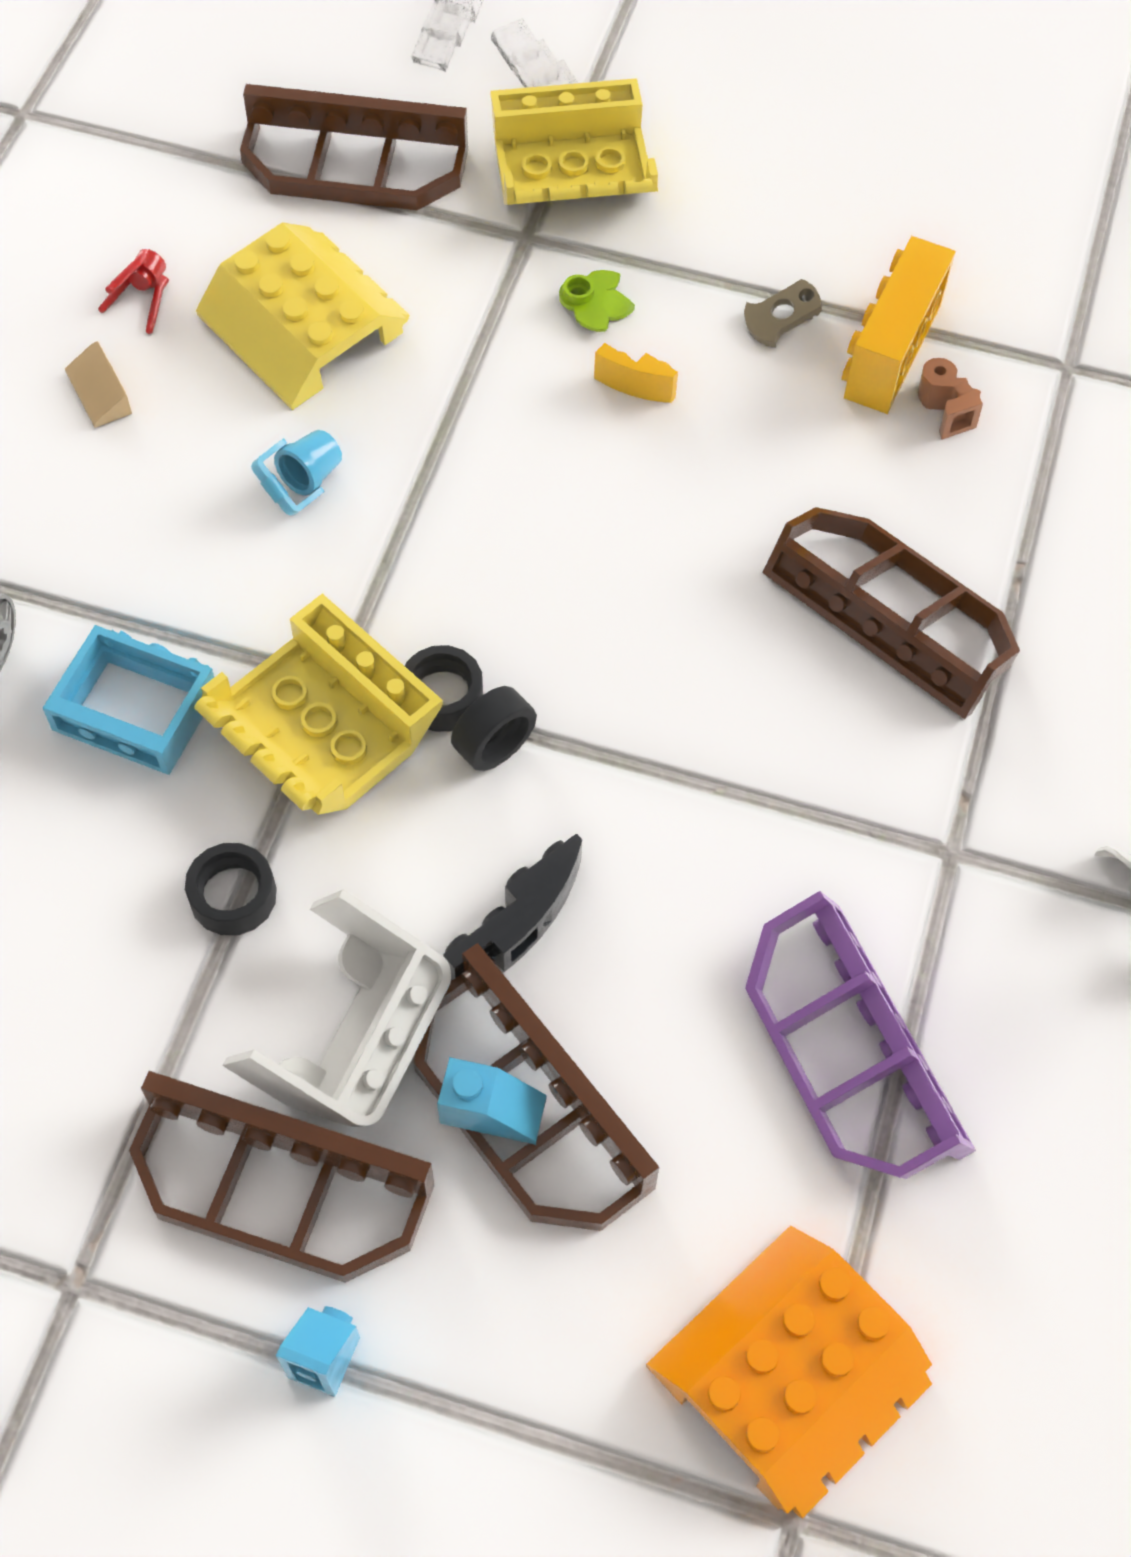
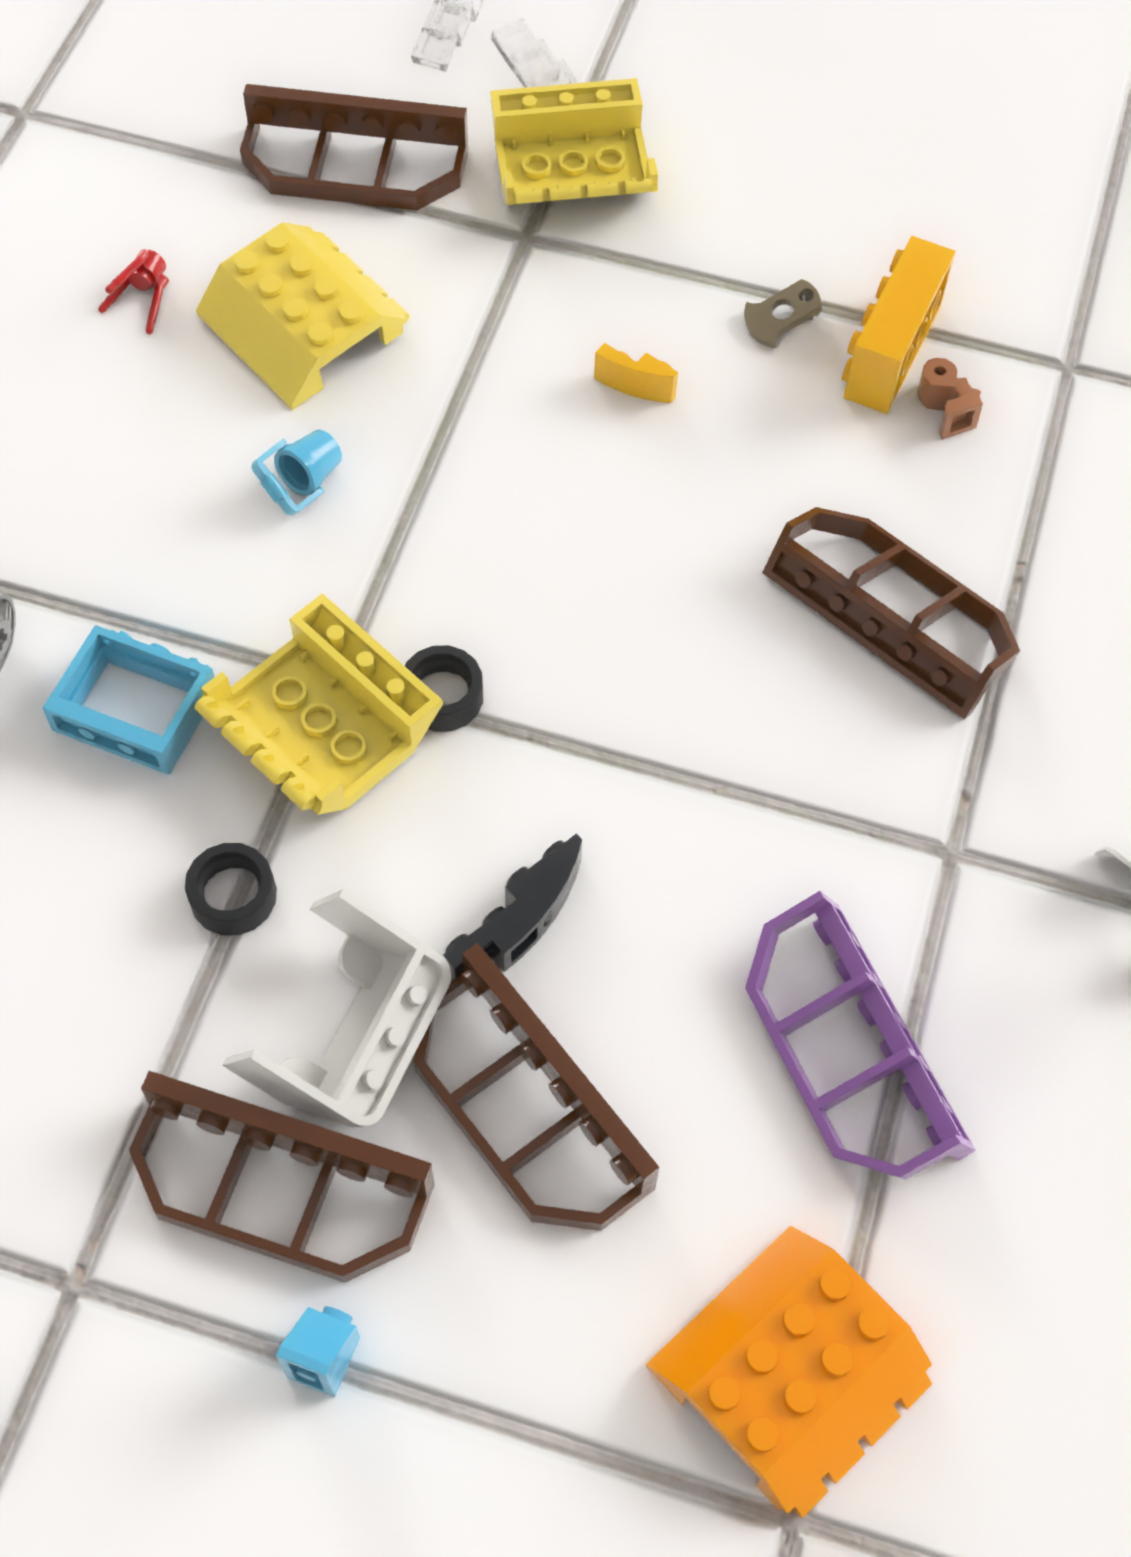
(98, 386): tan slope -> none
(490, 1102): medium azure slope -> none
(493, 728): black tyre -> none
(595, 299): lime plate -> none

